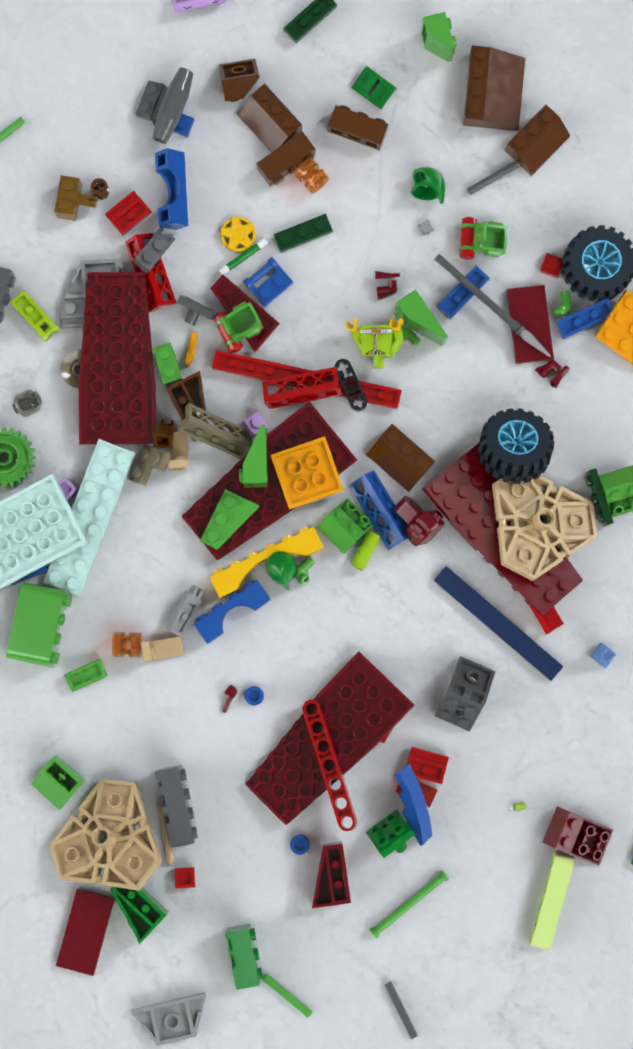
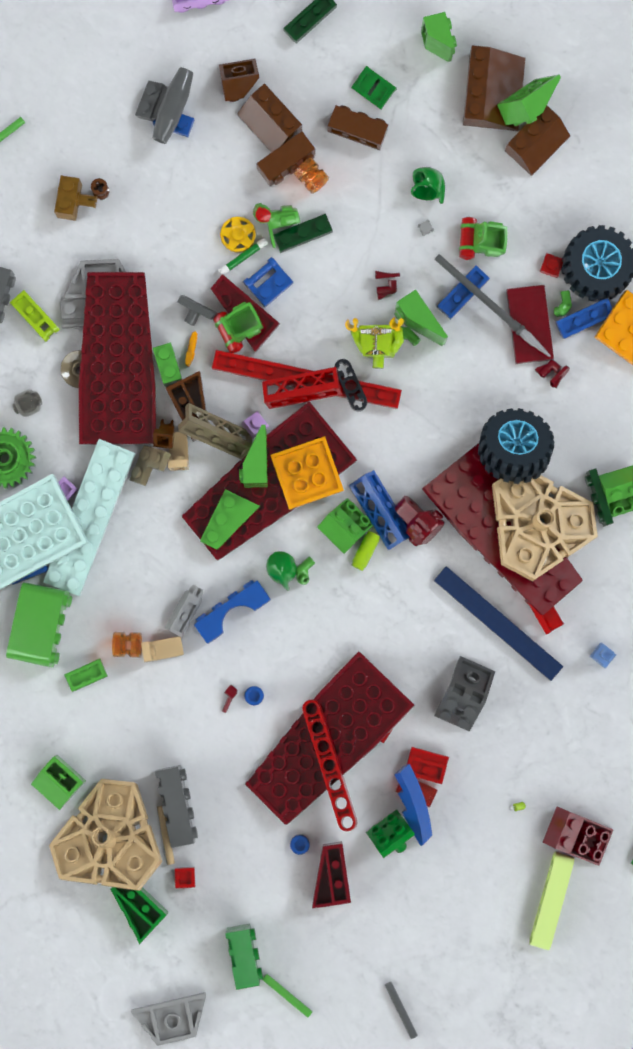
(85, 932): dark red tile -> none
(128, 213): red plate -> none
(152, 251): dark grey hinge -> none
(154, 288): red fence -> none
(171, 167): blue arch -> none
(230, 579): yellow arch -> none
(276, 218): none -> bright green piece
(400, 458): reddish brown slope -> none
(408, 904): bright green bar -> none
(493, 177): dark grey bar -> none
(528, 101): none -> bright green slope

